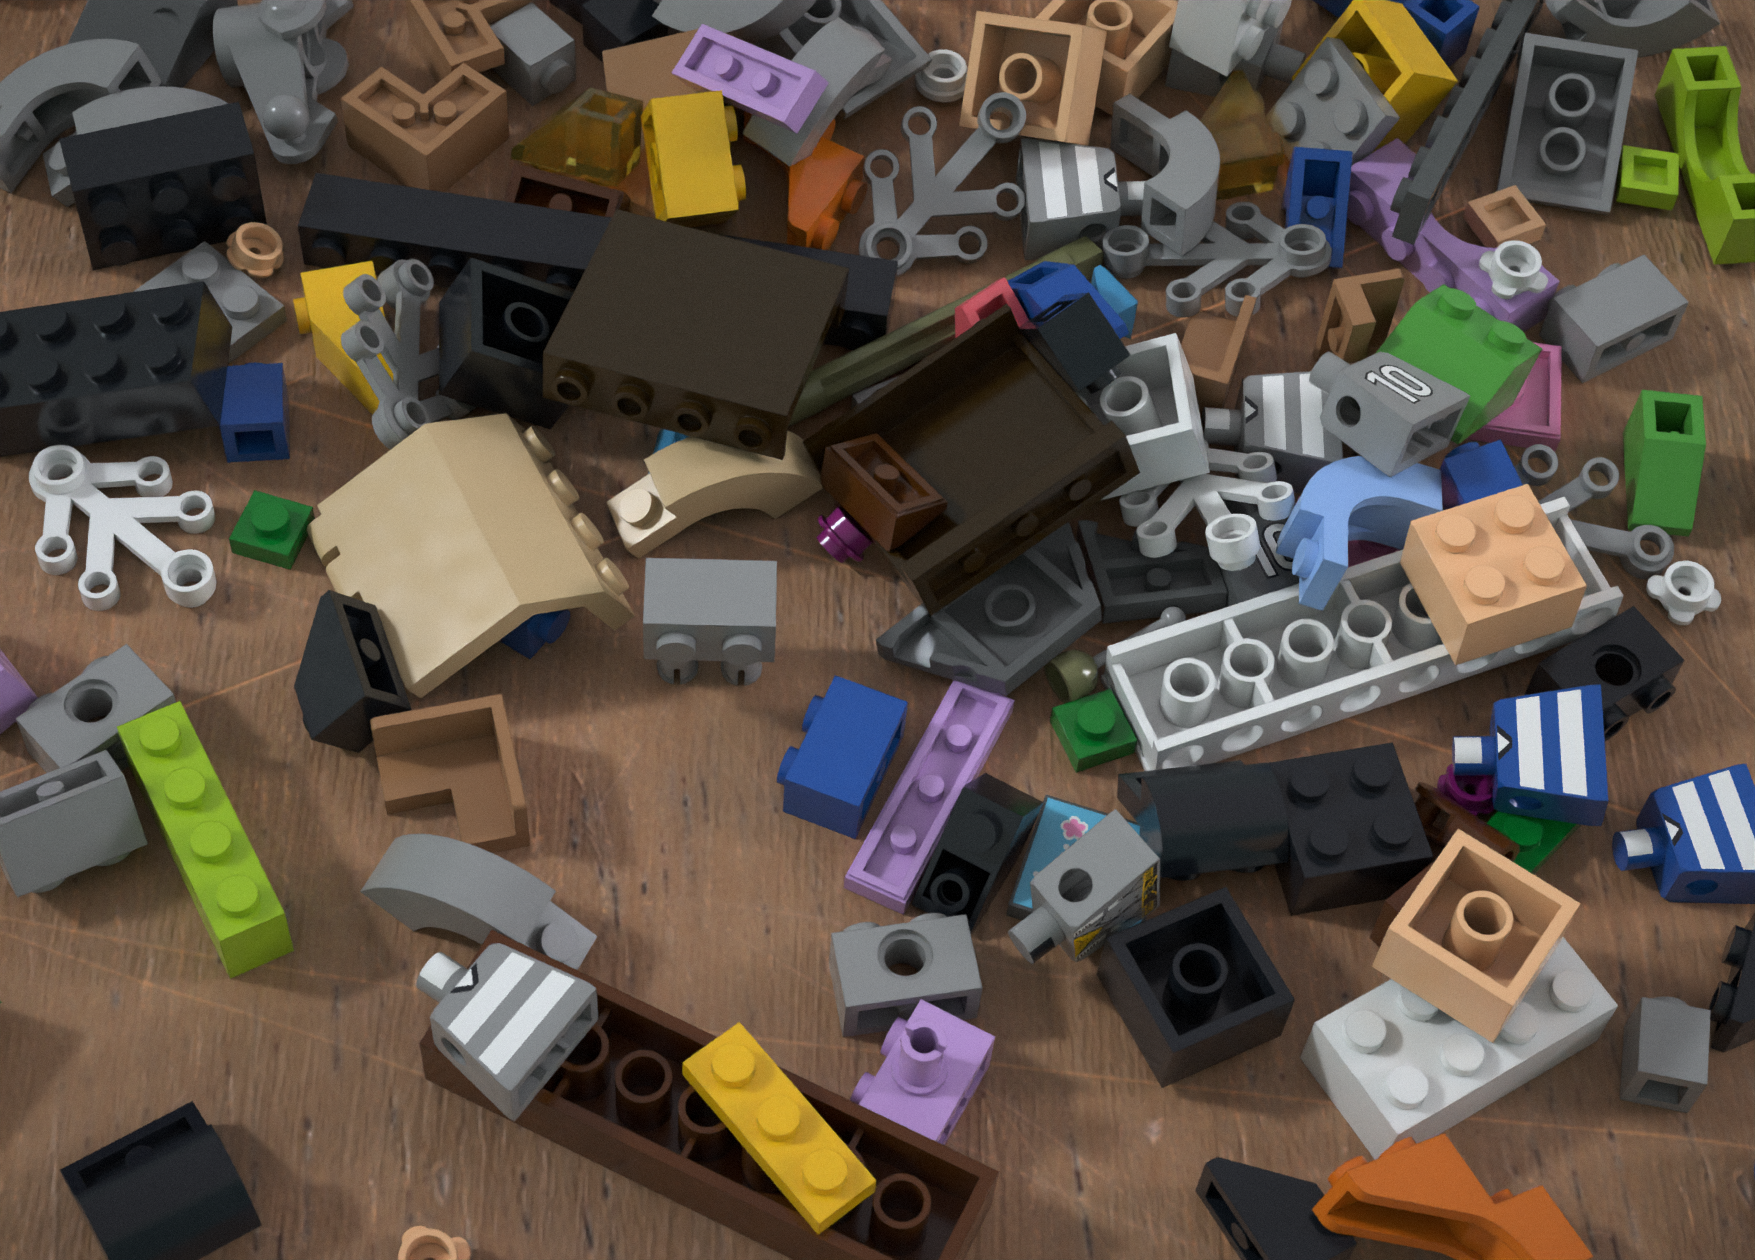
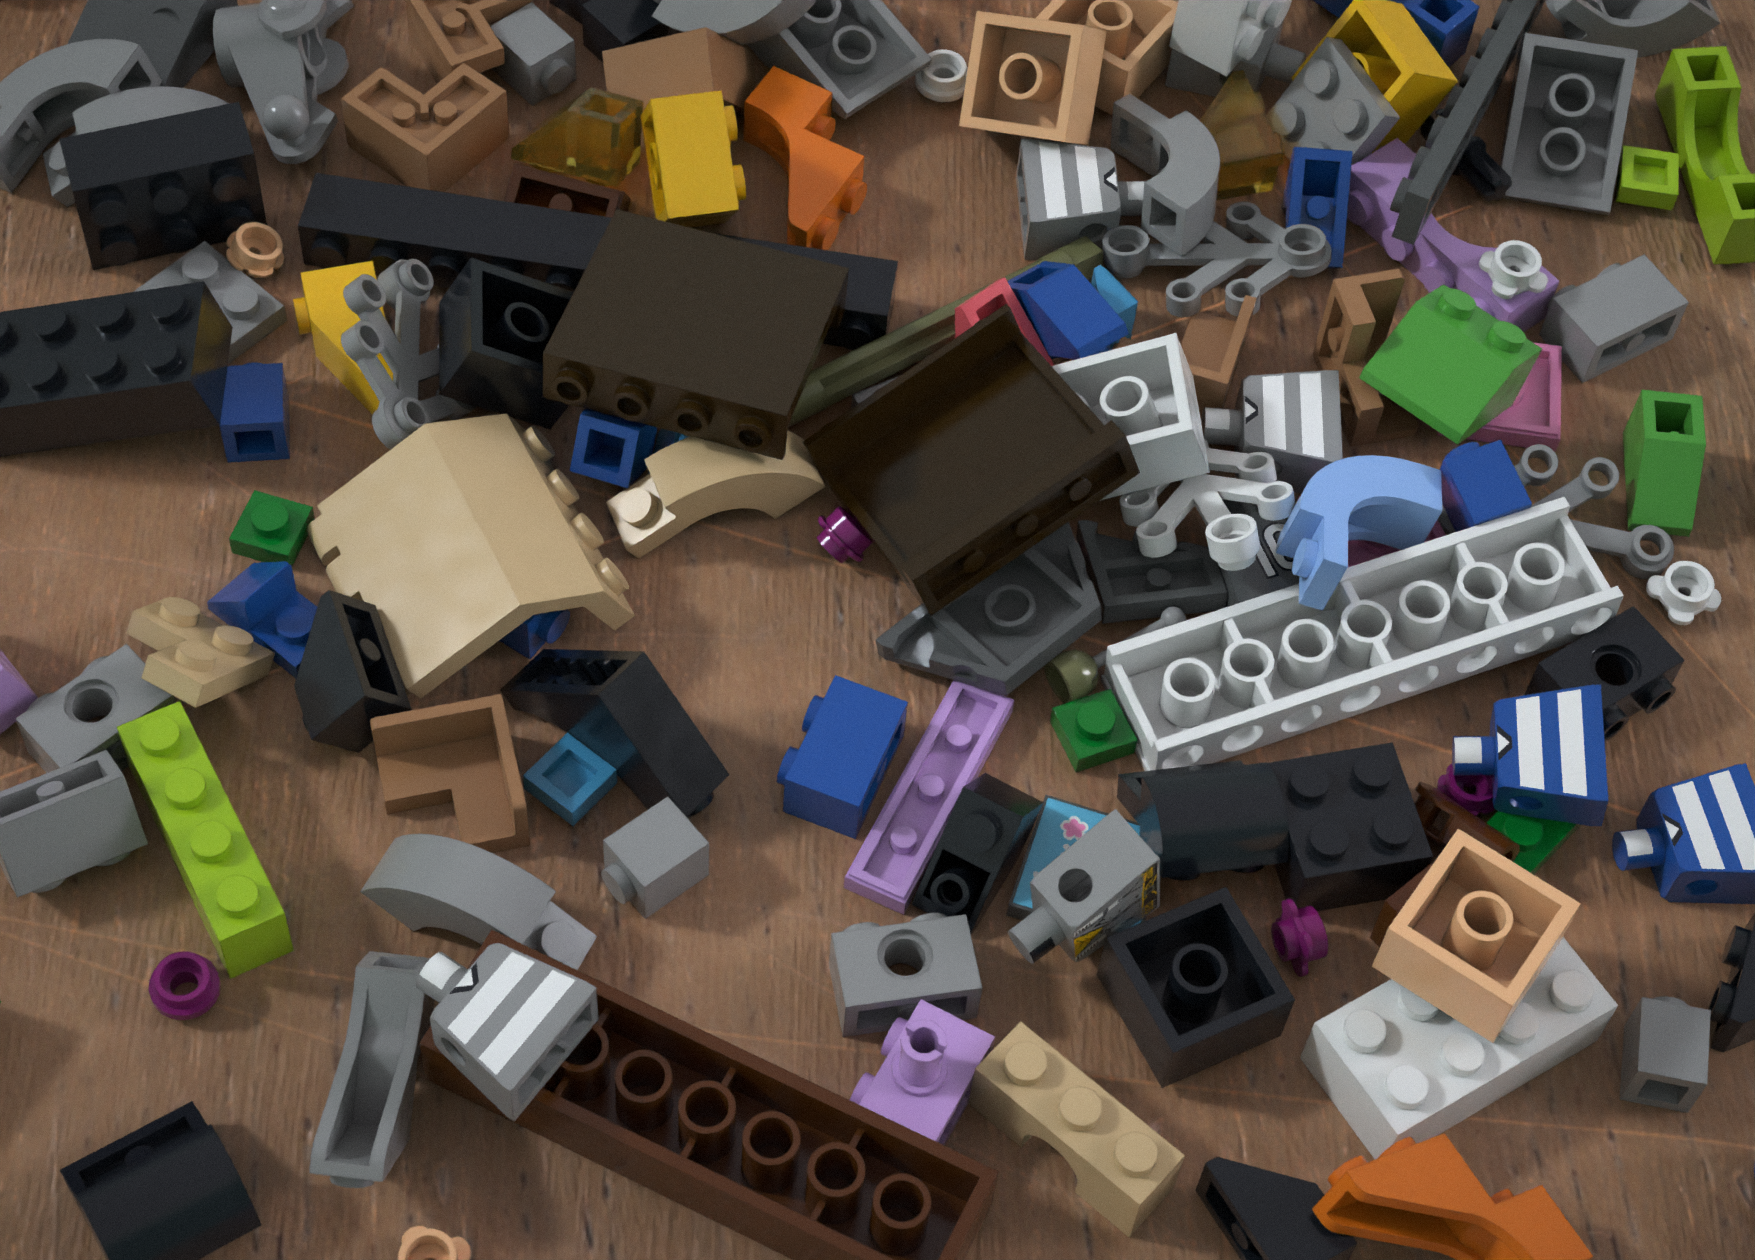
(121, 521): white plant -> none
(180, 969): none -> magenta plate
(195, 653): none -> tan plate
(270, 609): none -> blue slope
(374, 1084): none -> light grey arch
(570, 779): none -> dark azure plate
(611, 448): none -> blue brick
(624, 716): none -> black arch
(654, 858): none -> light grey brick
(709, 615): light grey brick -> none
(750, 78): lavender plate -> none
(779, 1128): yellow plate -> none
(844, 59): light grey arch -> none
(880, 489): reddish brown slope -> none
(935, 194): light grey plant -> none
(1077, 342): black slope -> none
(1116, 1156): none -> tan arch
(1299, 936): none -> magenta plate
(1387, 409): light grey torso -> none
(1477, 166): none -> black axle
(1492, 574): light nougat brick -> none
(1504, 218): light nougat plate -> none

